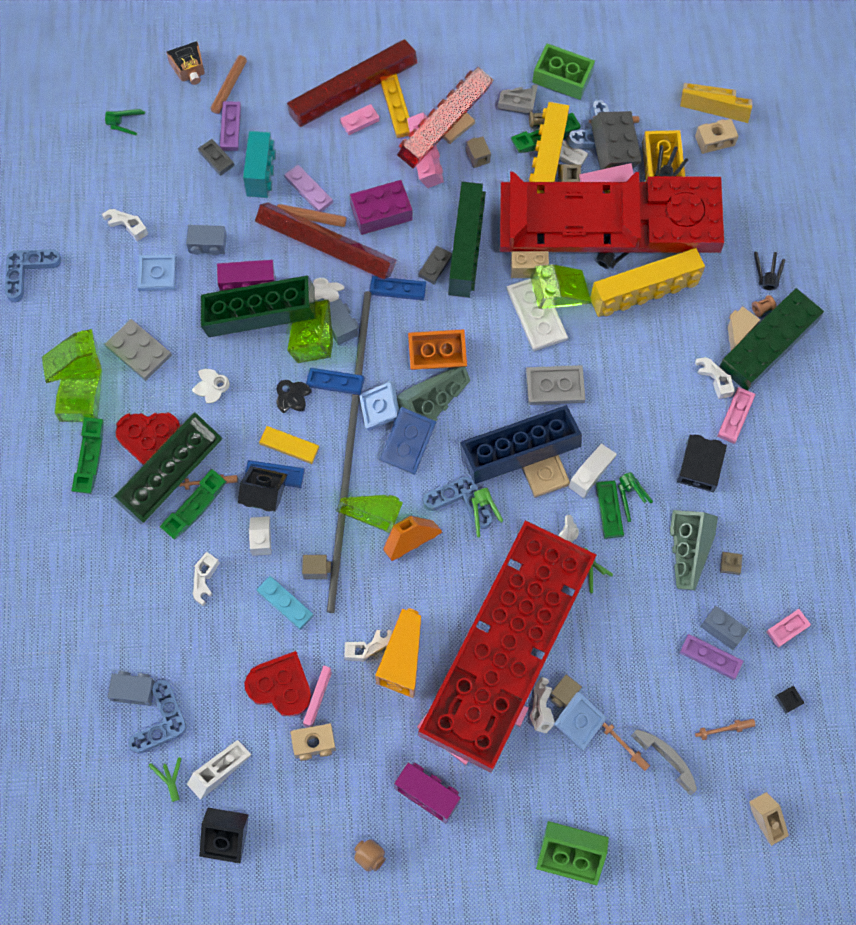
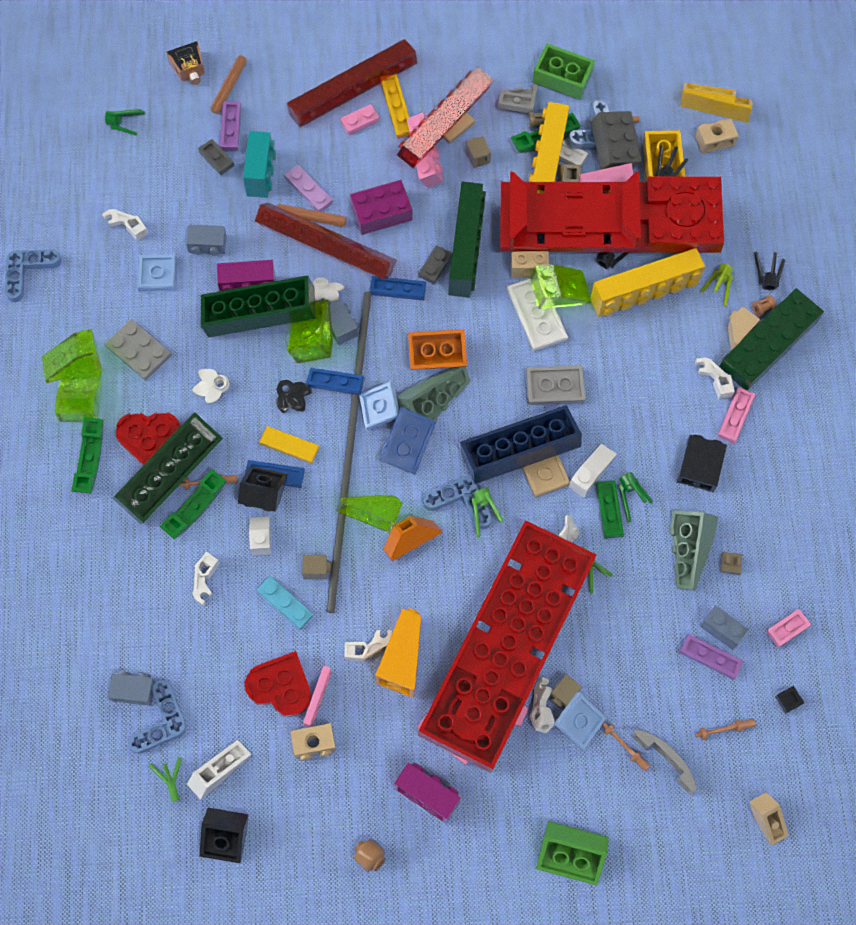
(722, 275): none -> lime plant

